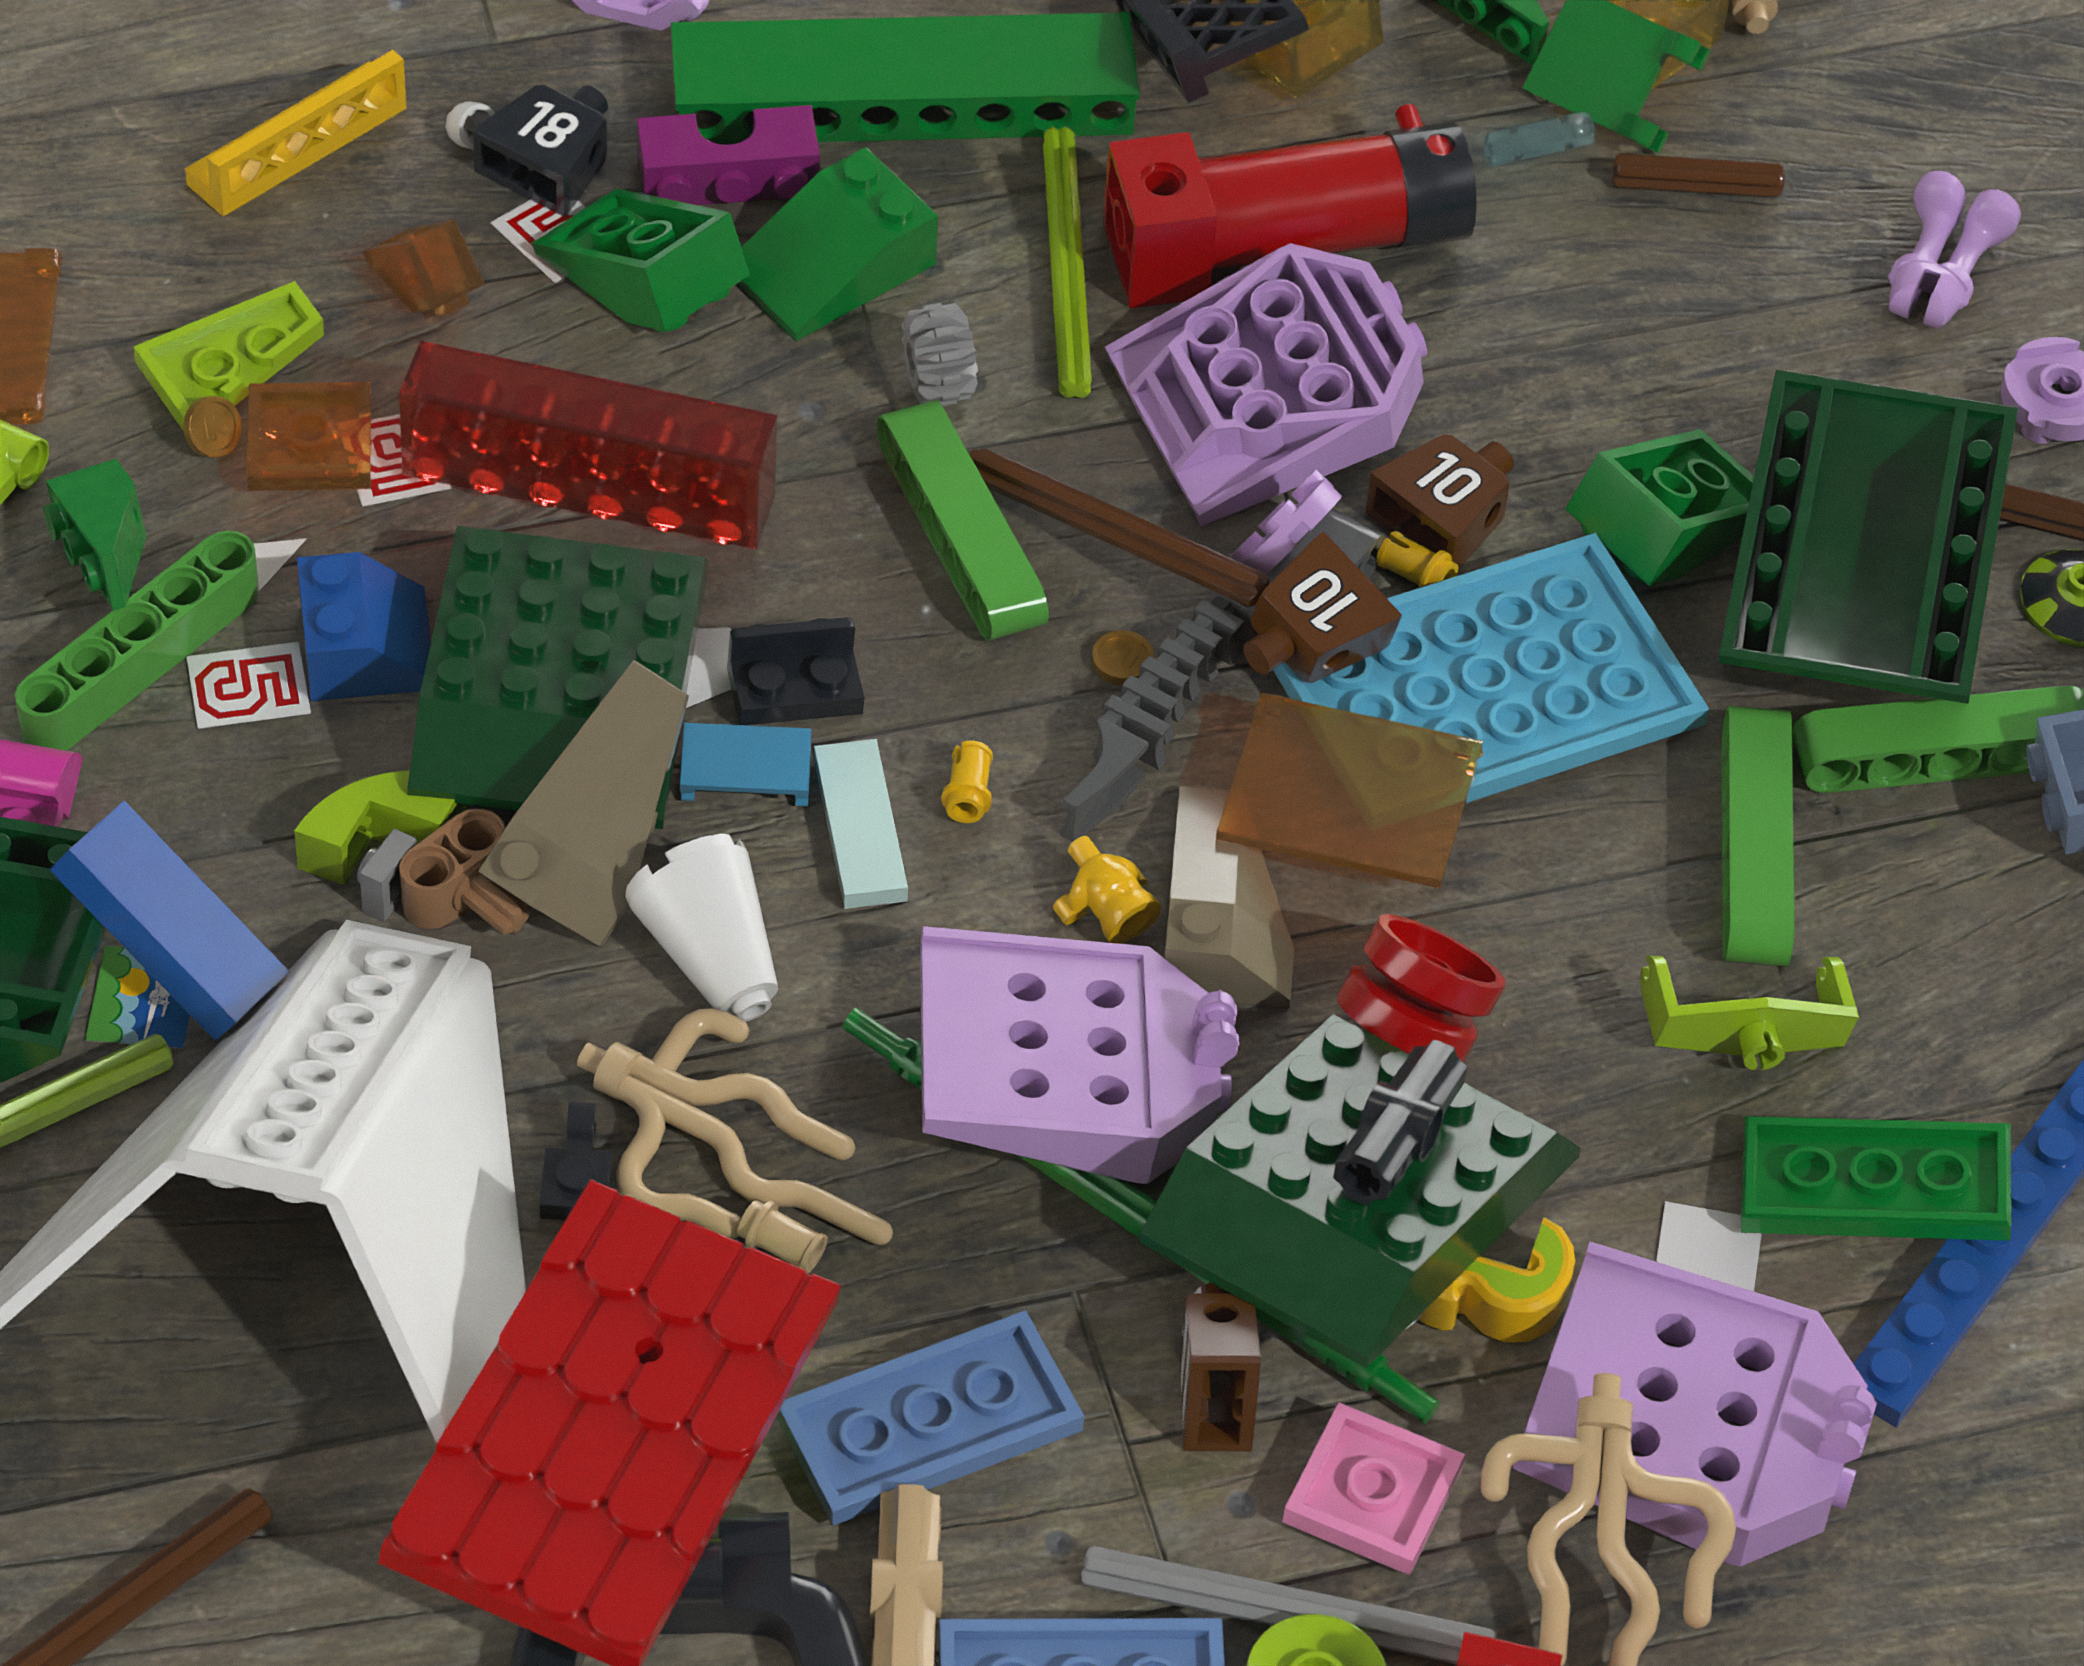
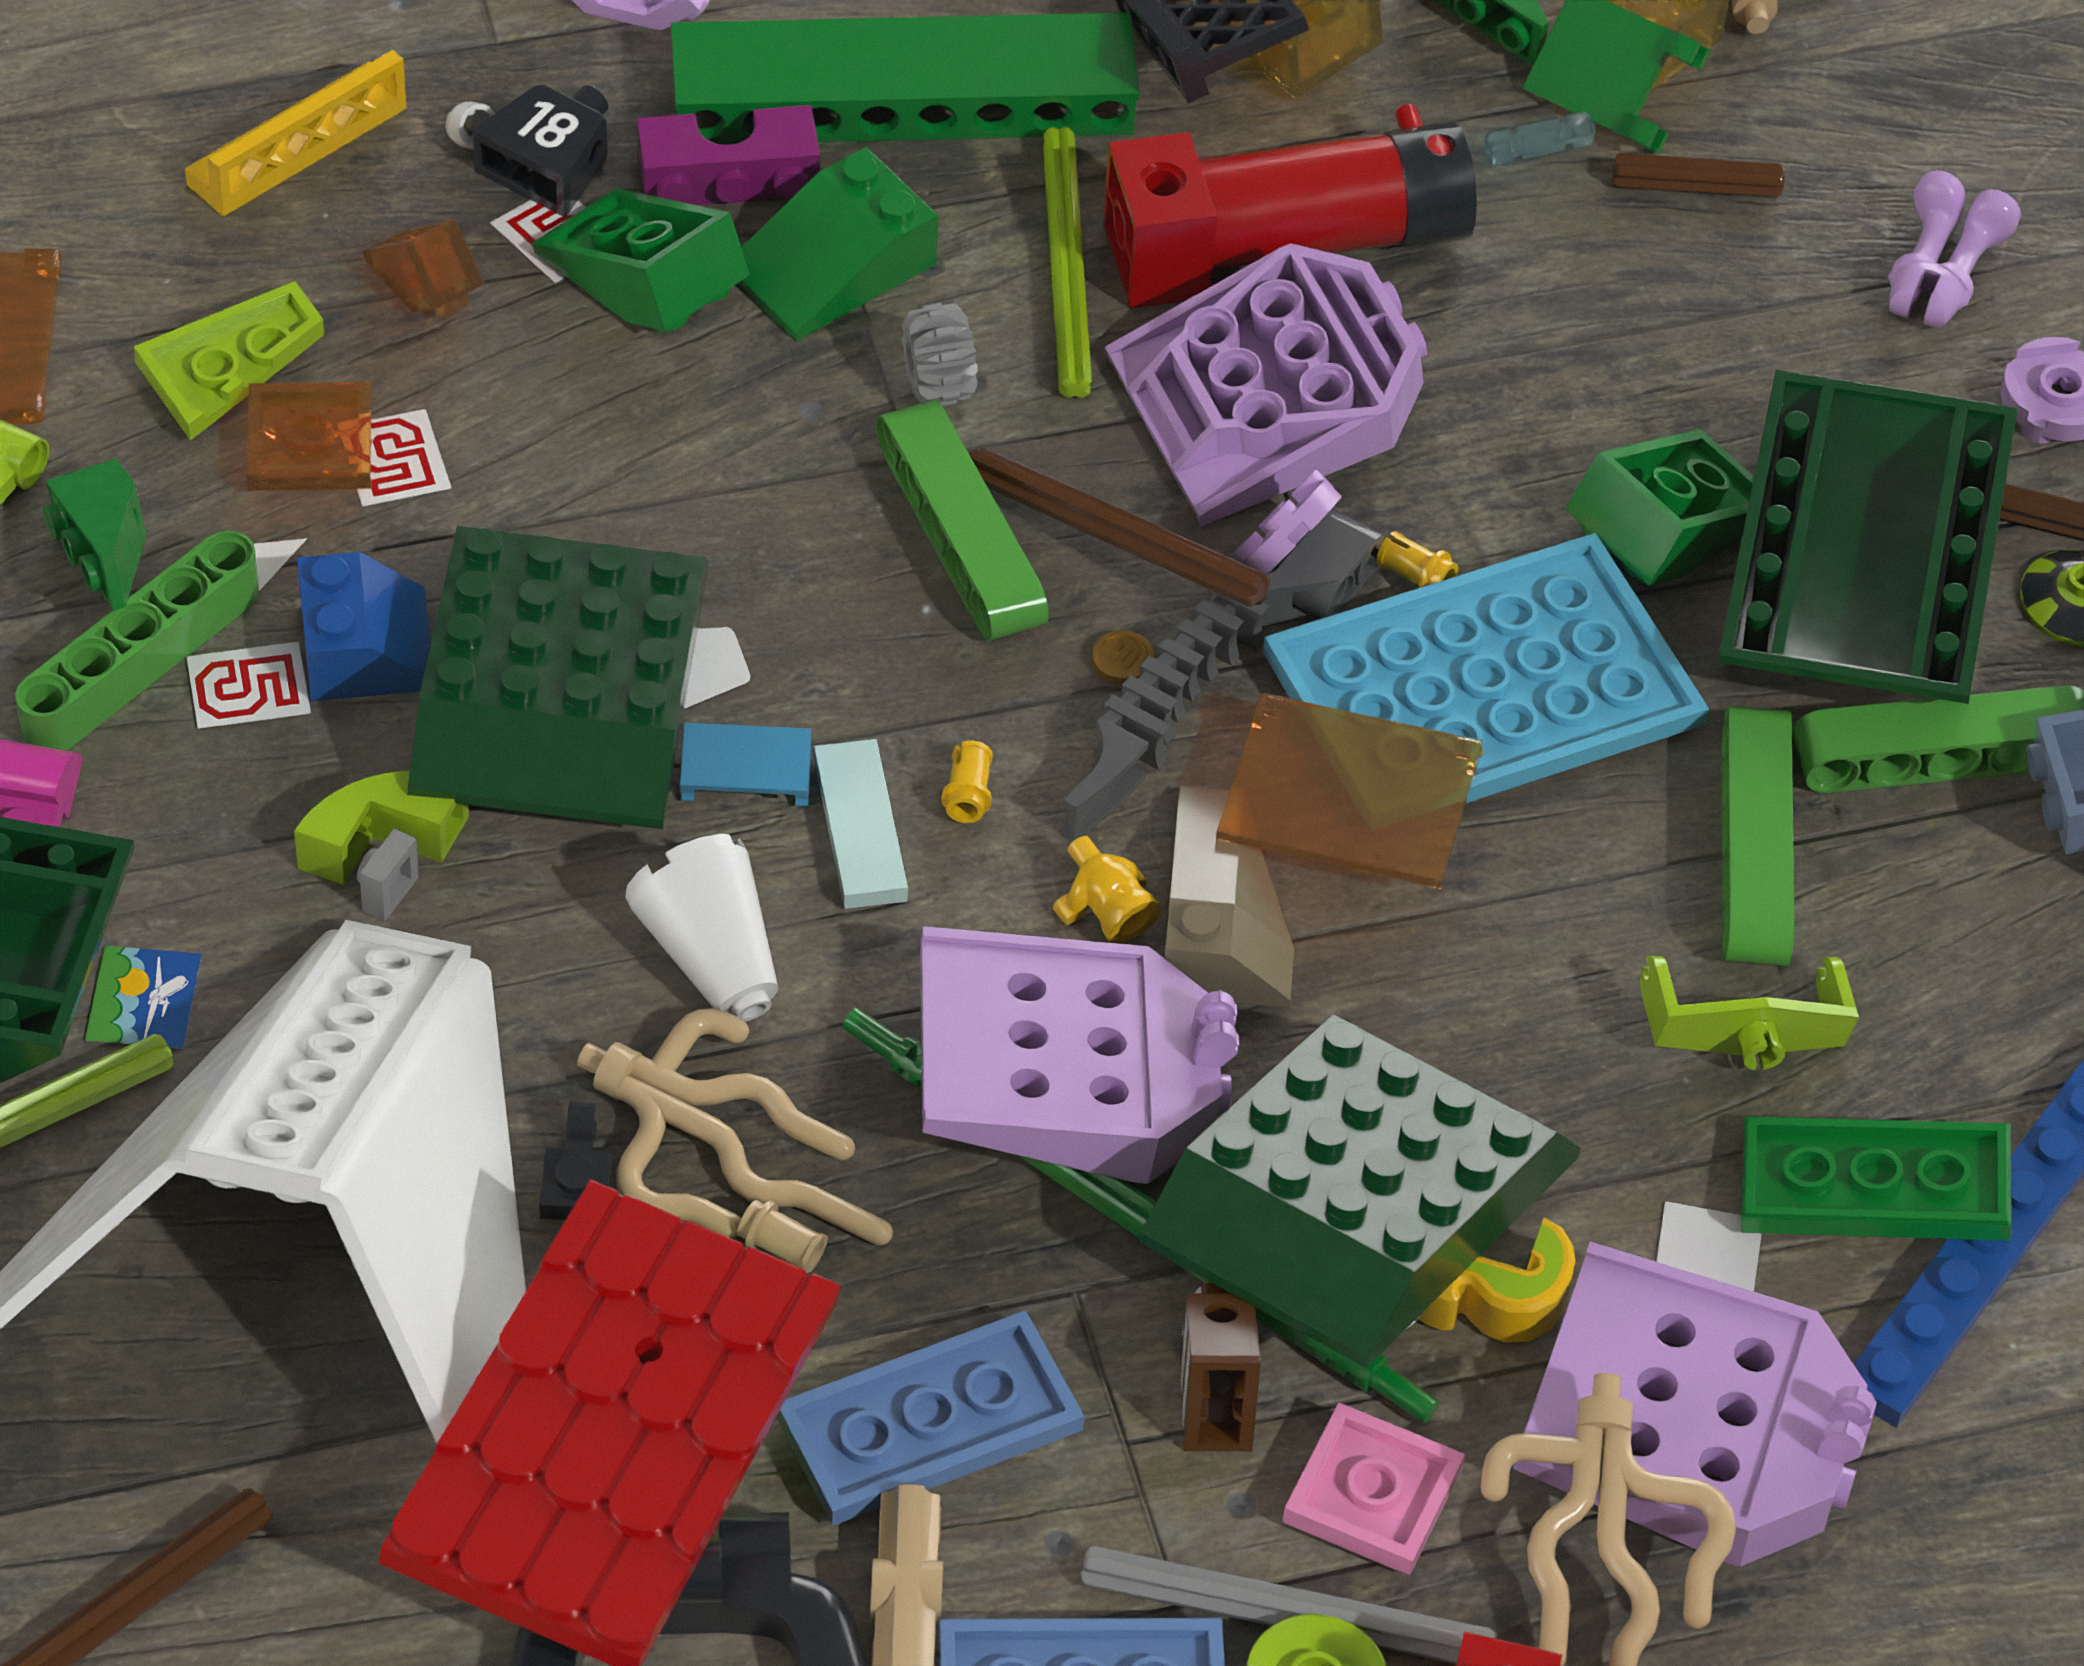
(169, 920): piece -> none
(212, 426): pearl gold piece -> none
(443, 877): medium nougat beam -> none
(588, 444): clear red brick -> none
(594, 809): dark tan wedge -> none
(794, 671): black bracket -> none
(1319, 616): reddish brown torso -> none
(1400, 1122): black piece -> none
(1419, 987): red wheel -> none
(1443, 495): reddish brown torso -> none

